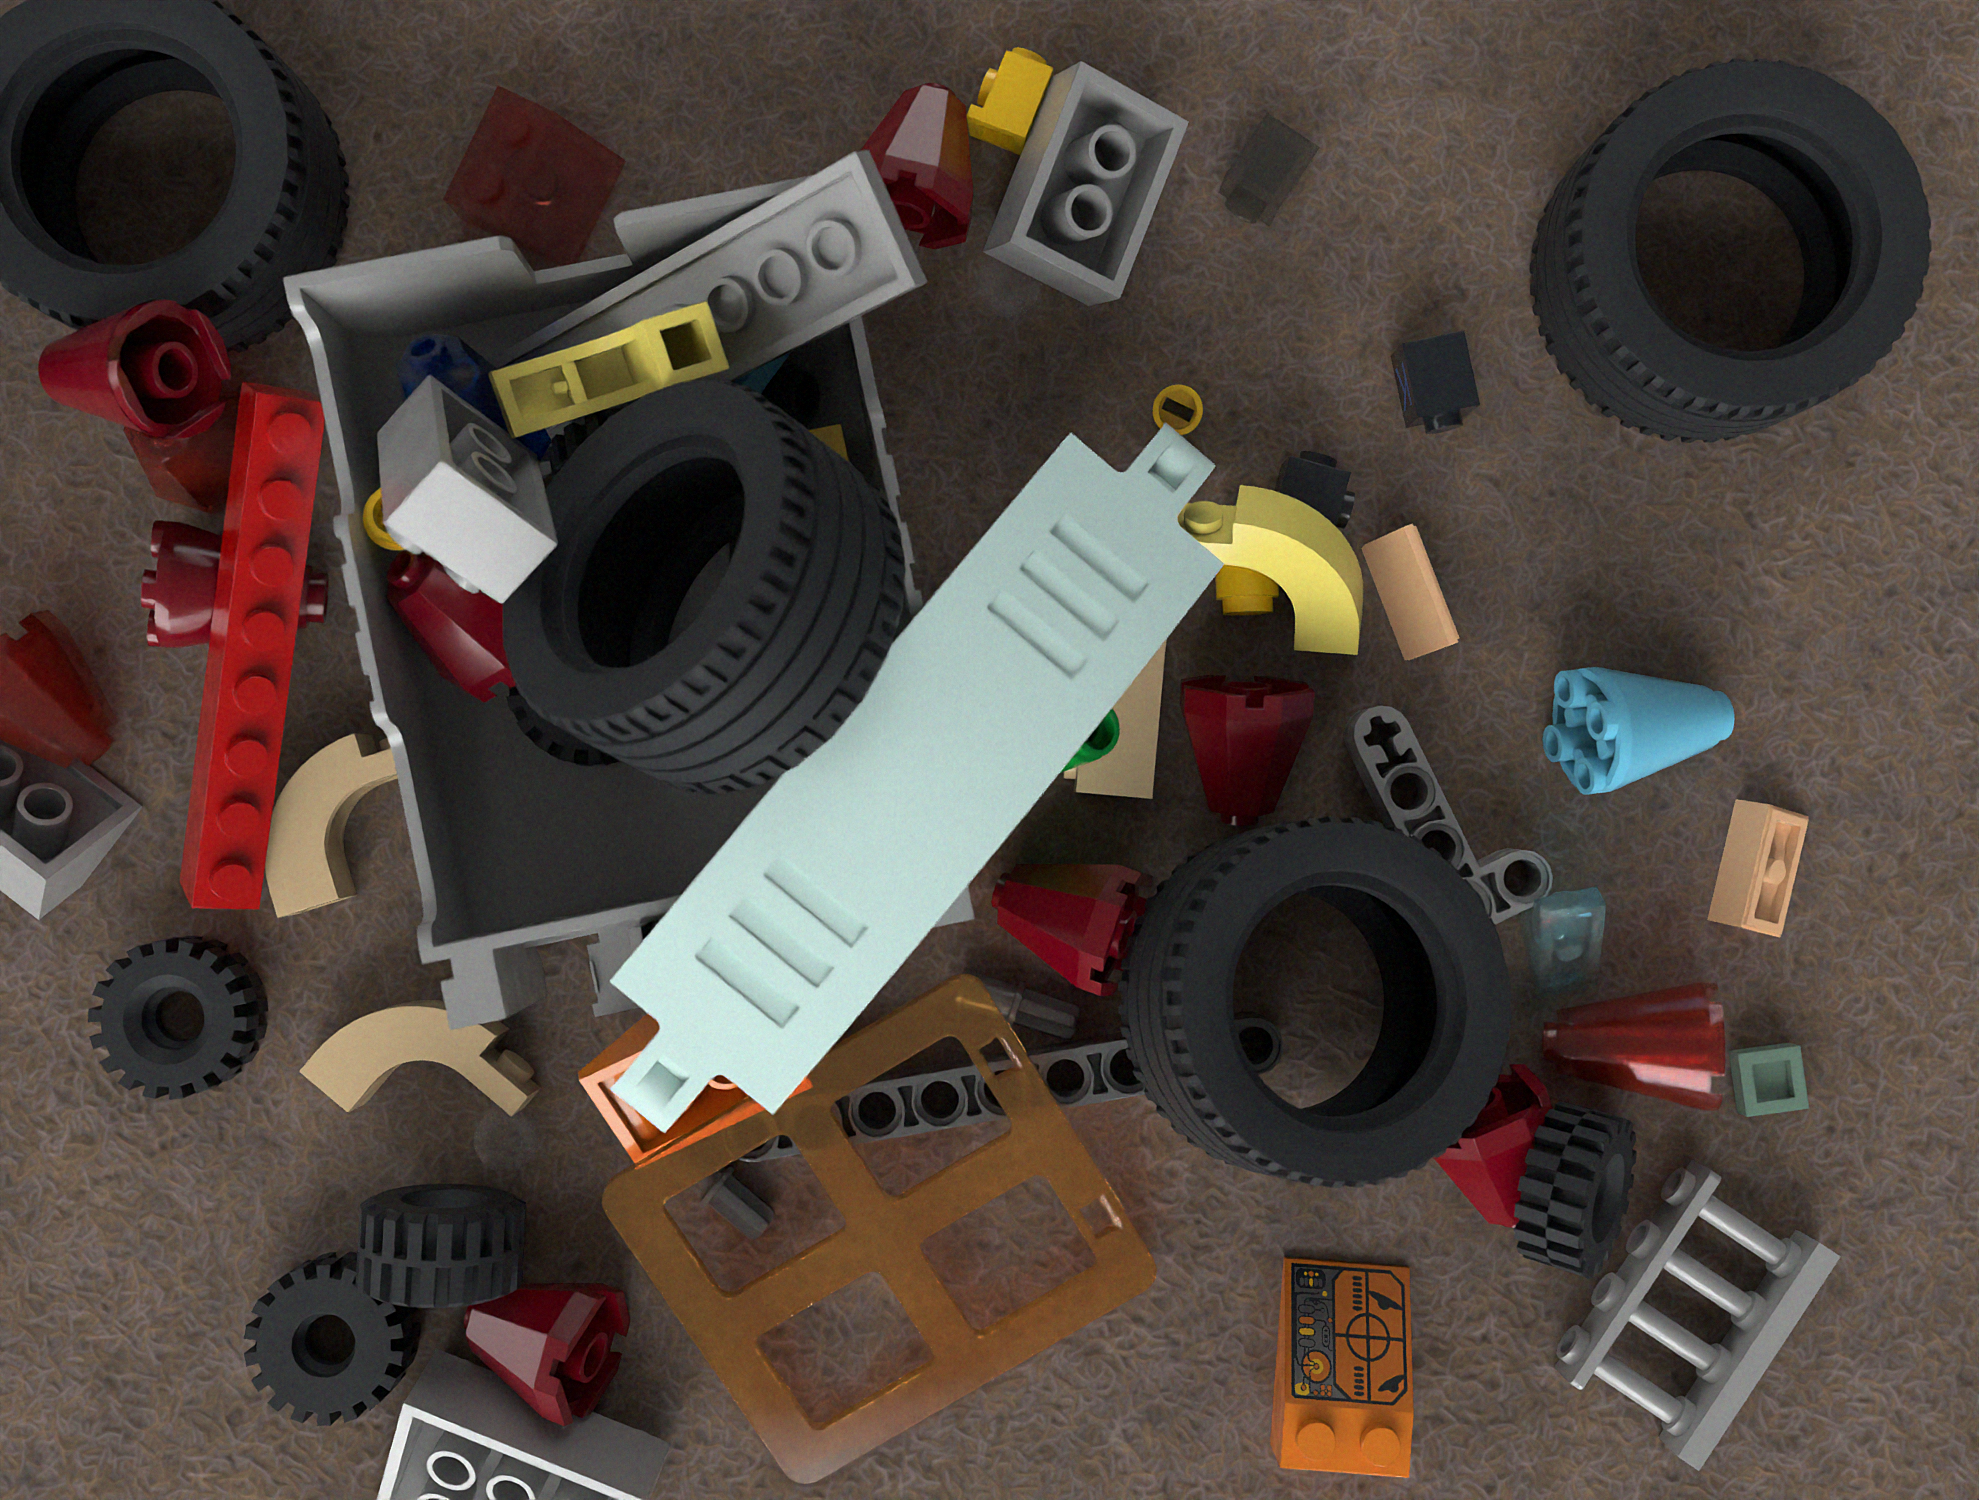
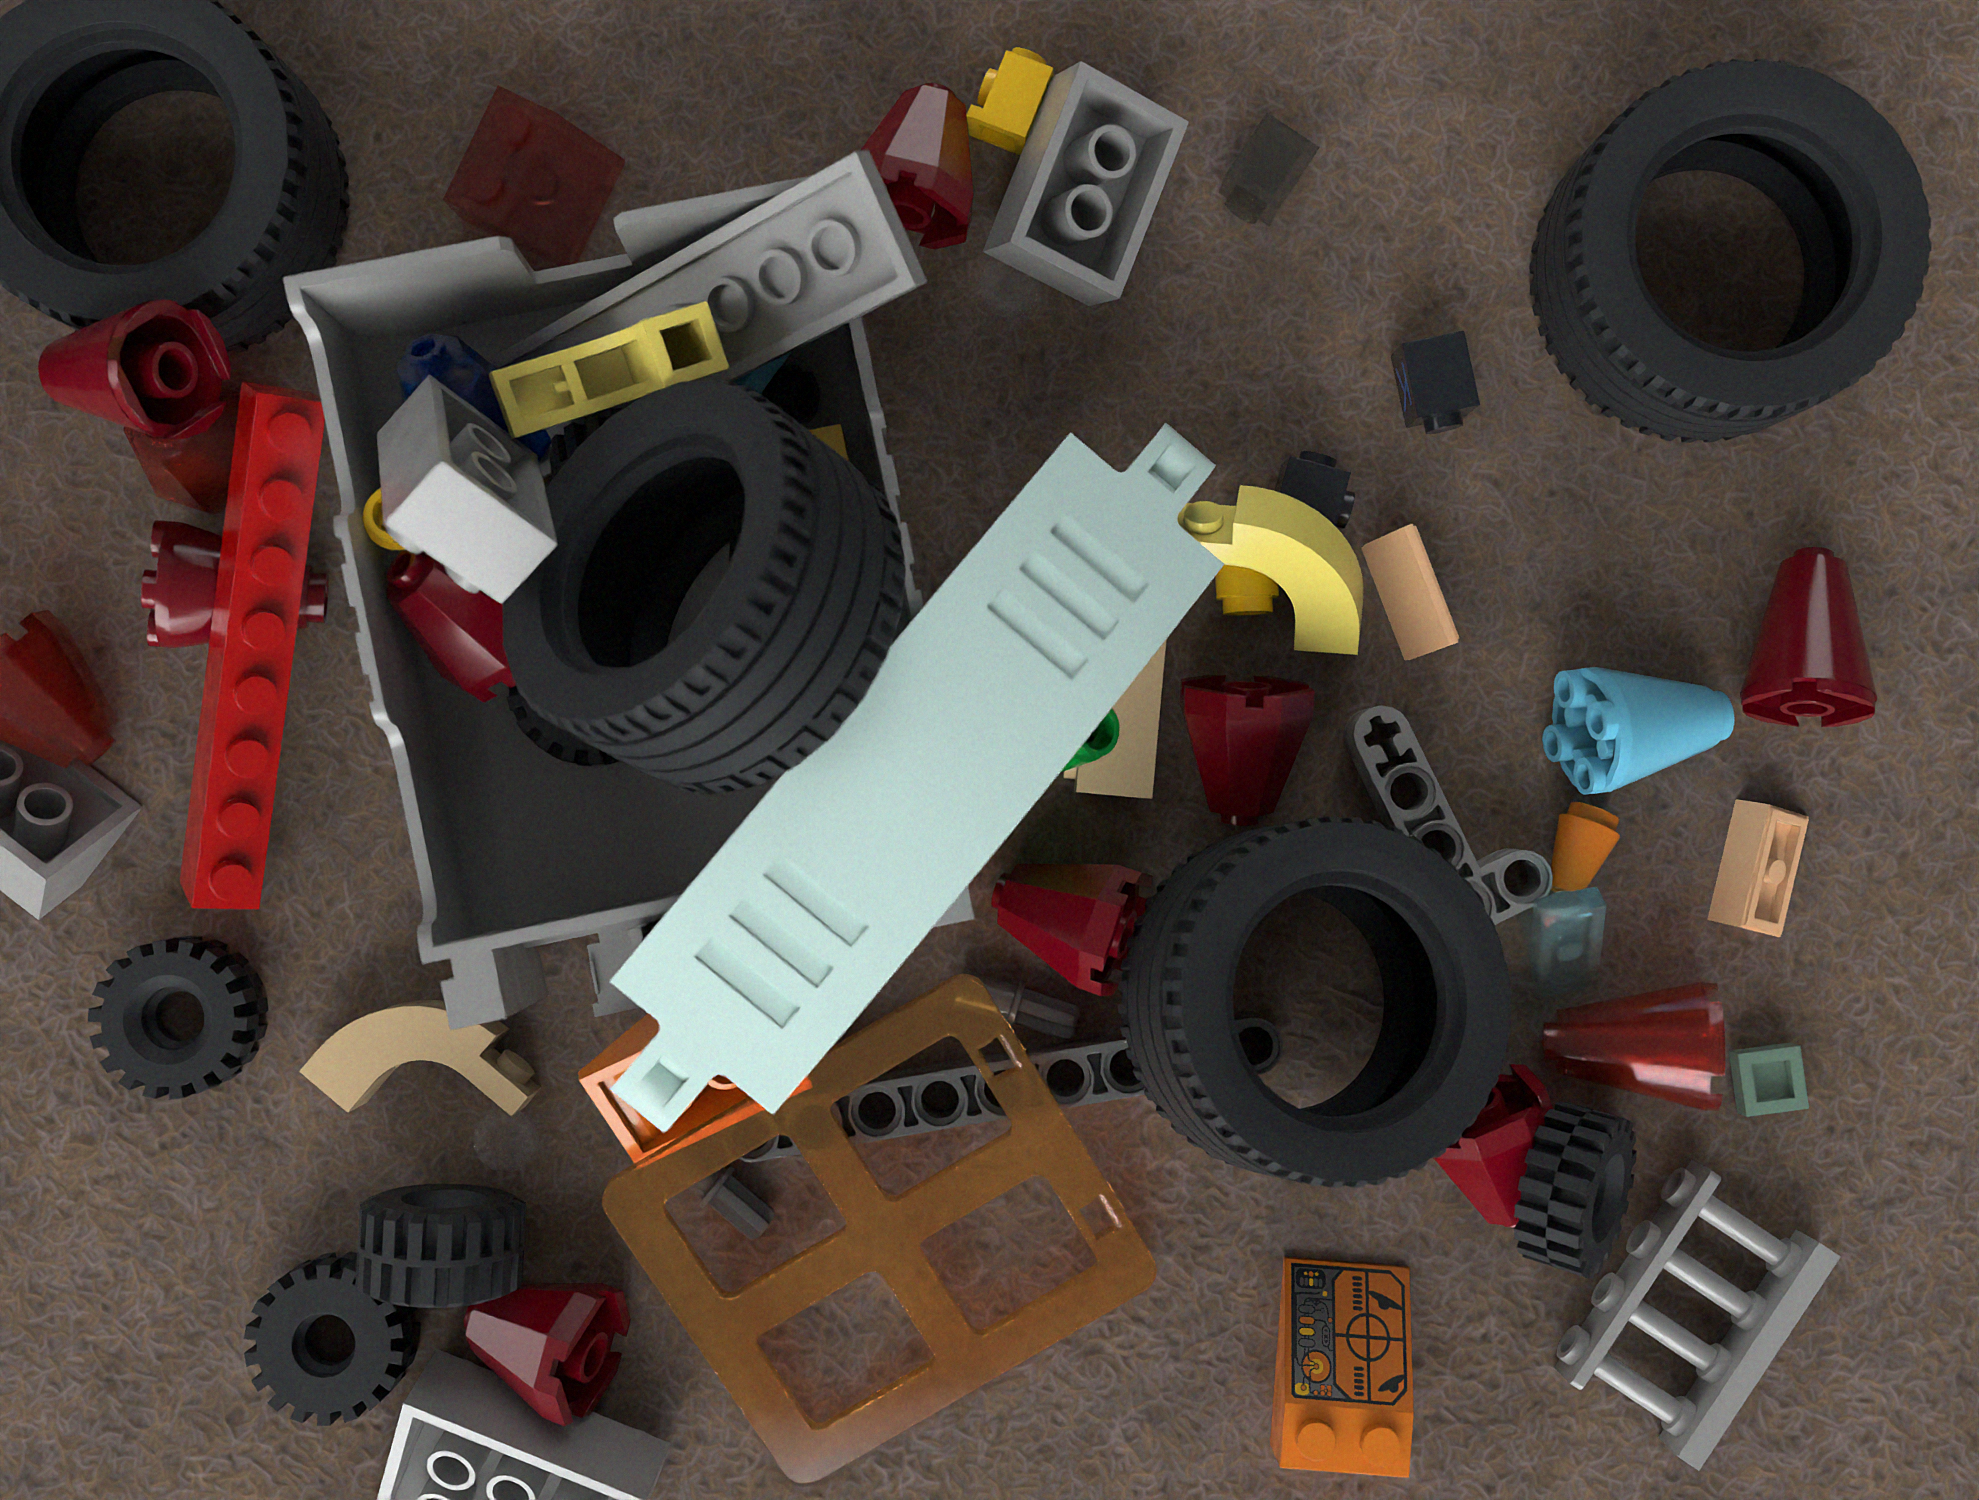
(309, 820): tan arch -> none
(1184, 396): yellow hinge -> none
(1581, 845): none -> orange cone
(1810, 647): none -> dark red cone

